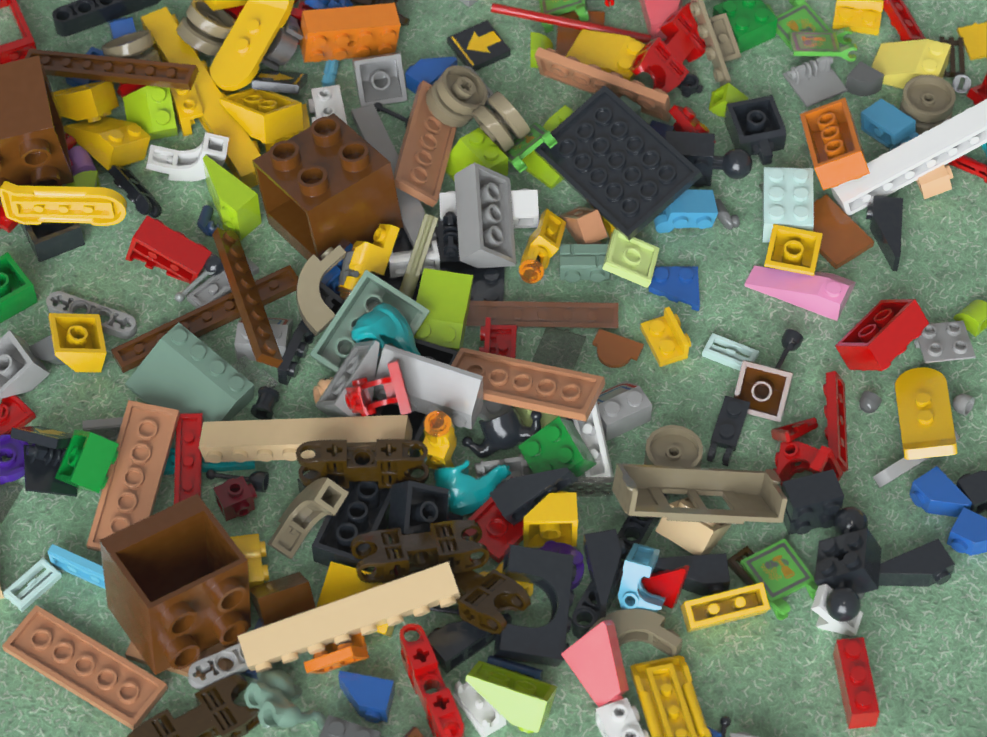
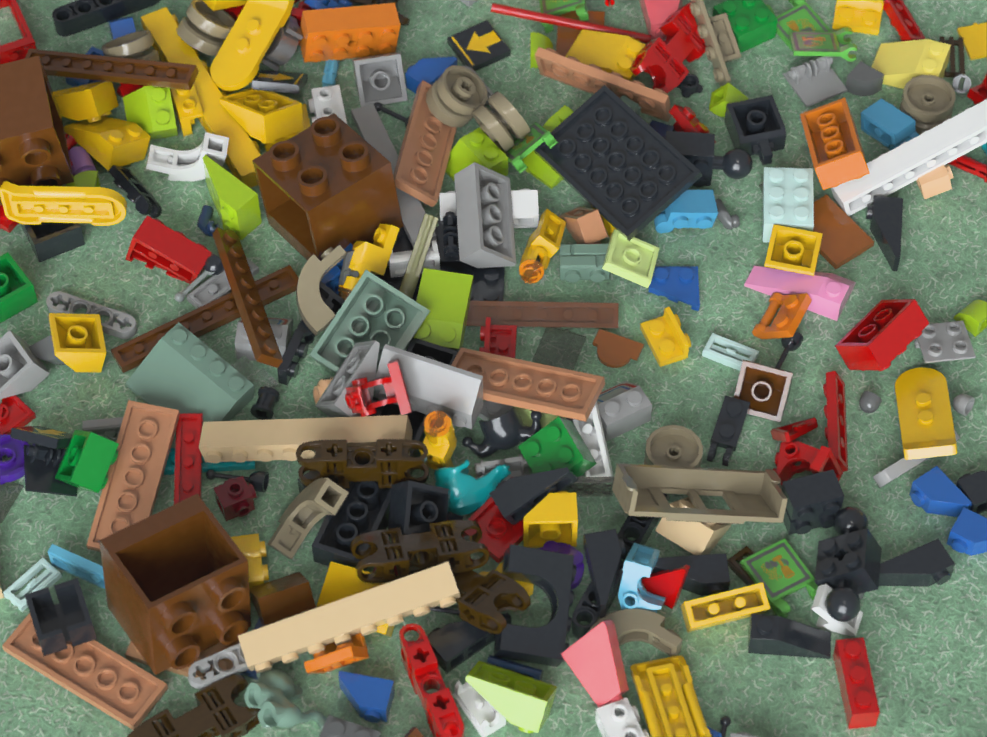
(60, 622): none -> black piece
(385, 326): teal piece -> none
(787, 319): none -> orange plate
(787, 638): none -> black slope

